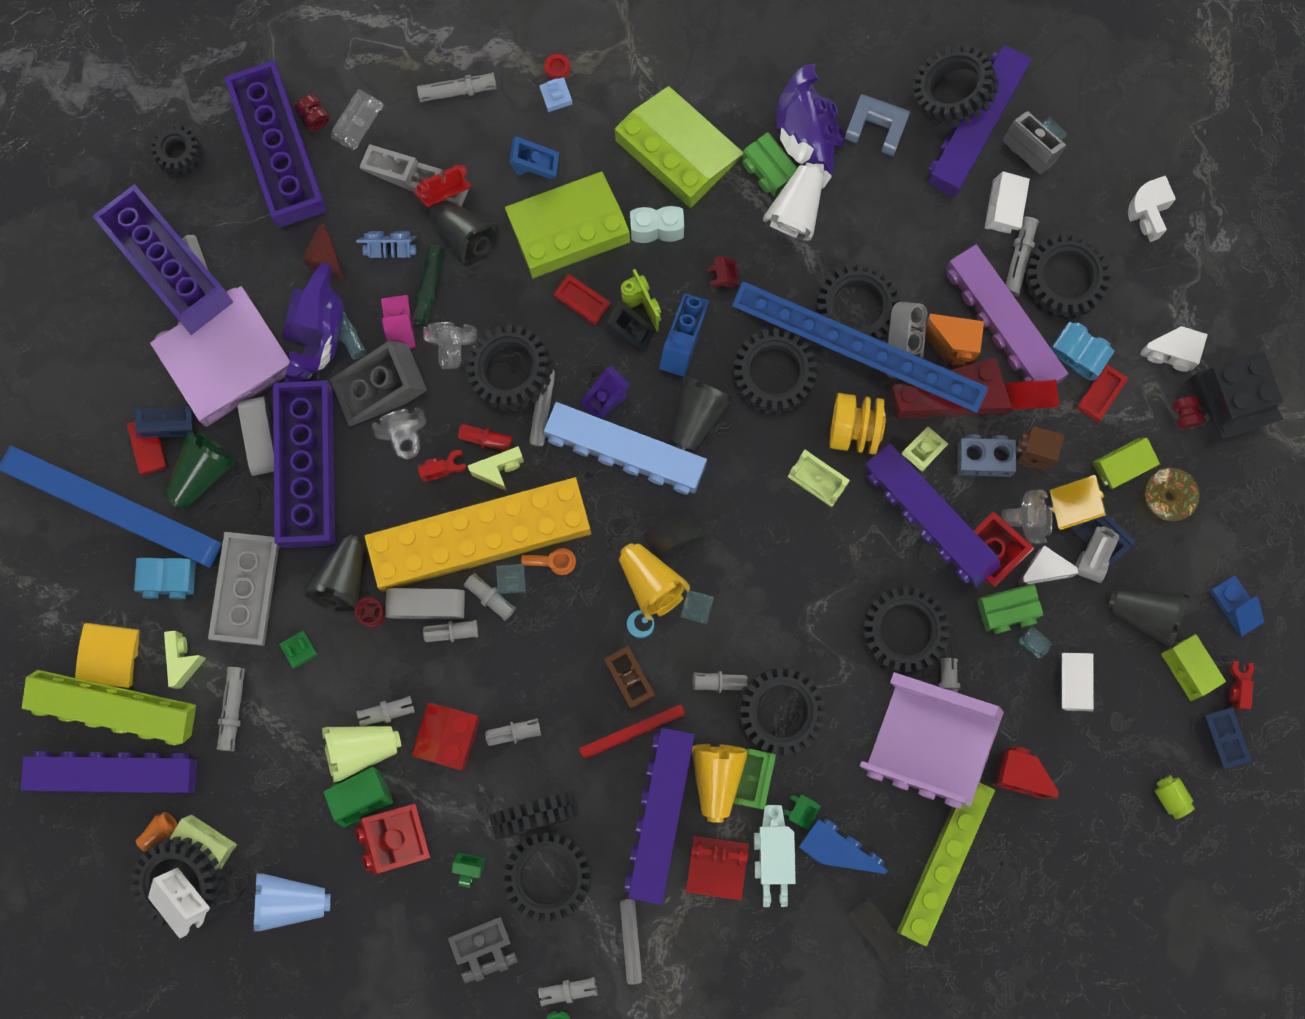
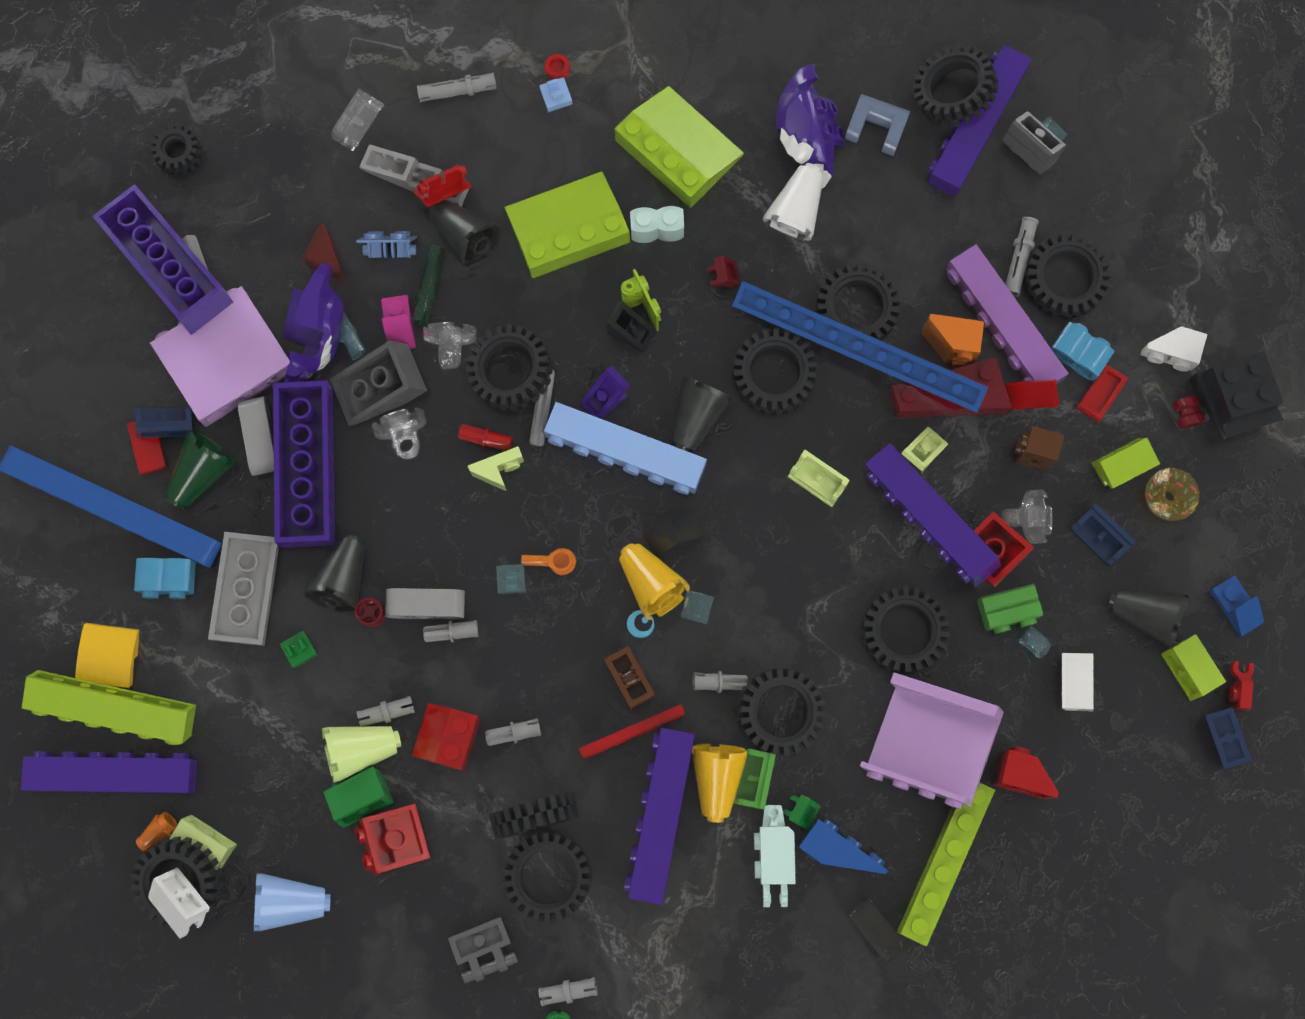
(179, 667): yellowish green slope -> none
(230, 710): light grey pin -> none
(275, 144): dark purple brick -> none
(313, 114): dark red wheel -> none
(435, 469): red plate -> none
(469, 867): green tile -> none
(477, 534): yellow brick -> none
(489, 596): light grey pin -> none
(533, 158): blue slope -> none
(582, 299): red tile -> none
(631, 941): light grey axle -> none
(683, 335): blue slope -> none
(717, 868): red hinge -> none
(769, 164): bright green brick -> none
(857, 423): yellow wheel -> none
(908, 328): light grey beam -> none
(949, 674): light grey pin -> none
(987, 463): sand blue brick -> none
(1007, 202): white hinge -> none
(1047, 567): white slope -> none
(1077, 502): yellow piece -> none
(1095, 560): light grey piece -> none
(1147, 204): white brick -> none
(1174, 797): lime brick -> none

